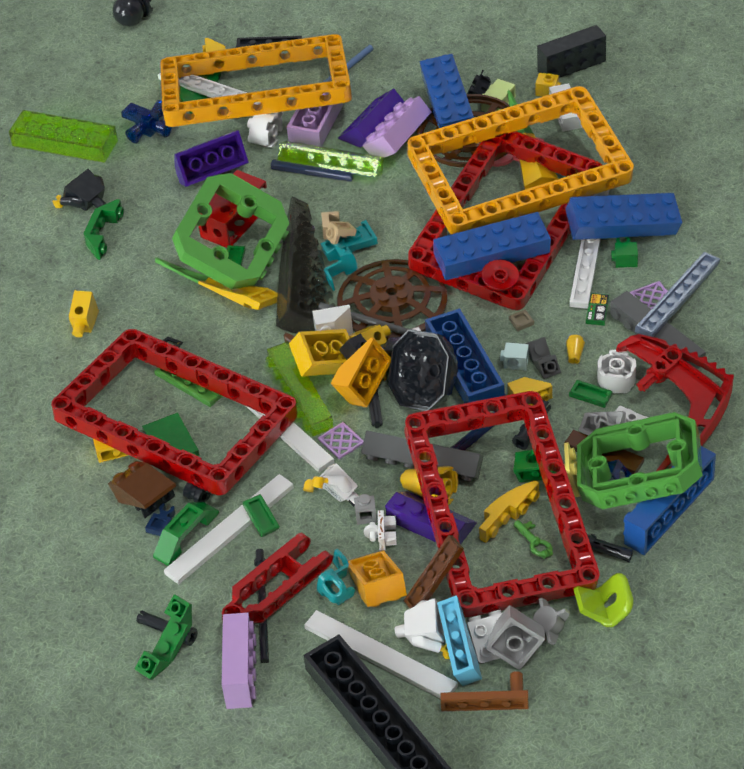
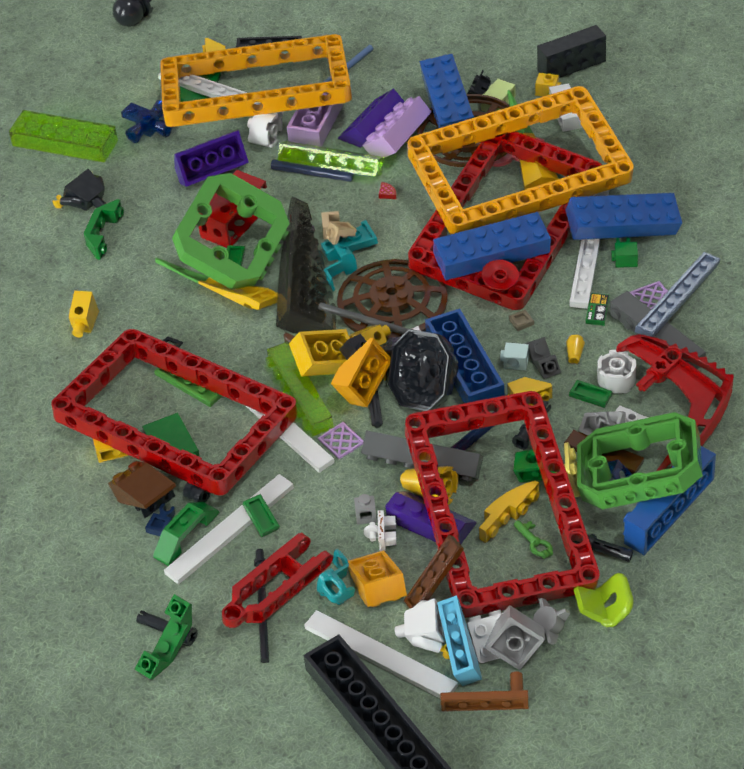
(238, 660): lavender brick -> none
(333, 319): white slope -> none
(335, 482): white torso -> none
(387, 191): none -> red tile

